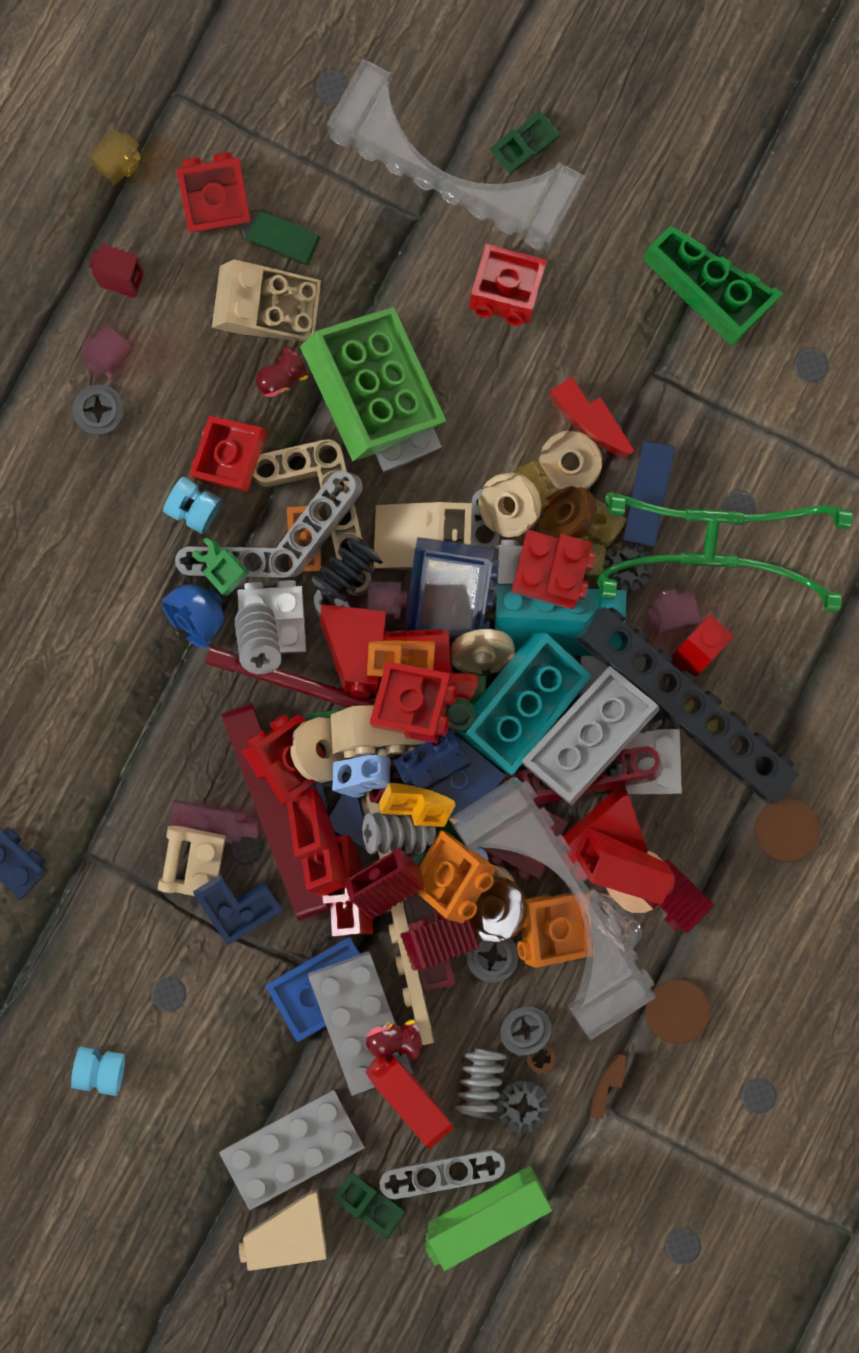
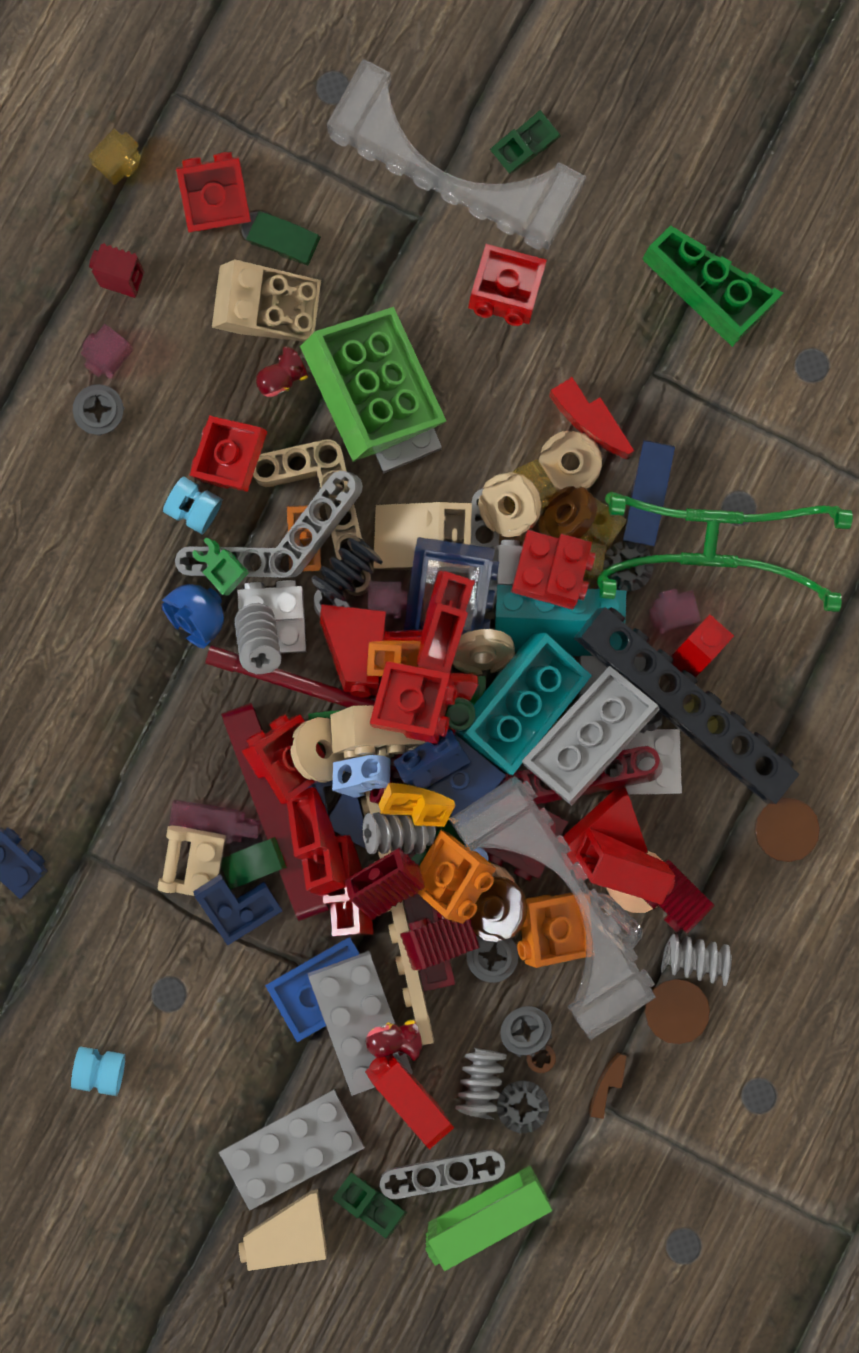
(253, 863): none -> dark green slope
(444, 621): none -> red slope
(697, 958): none -> light grey piece

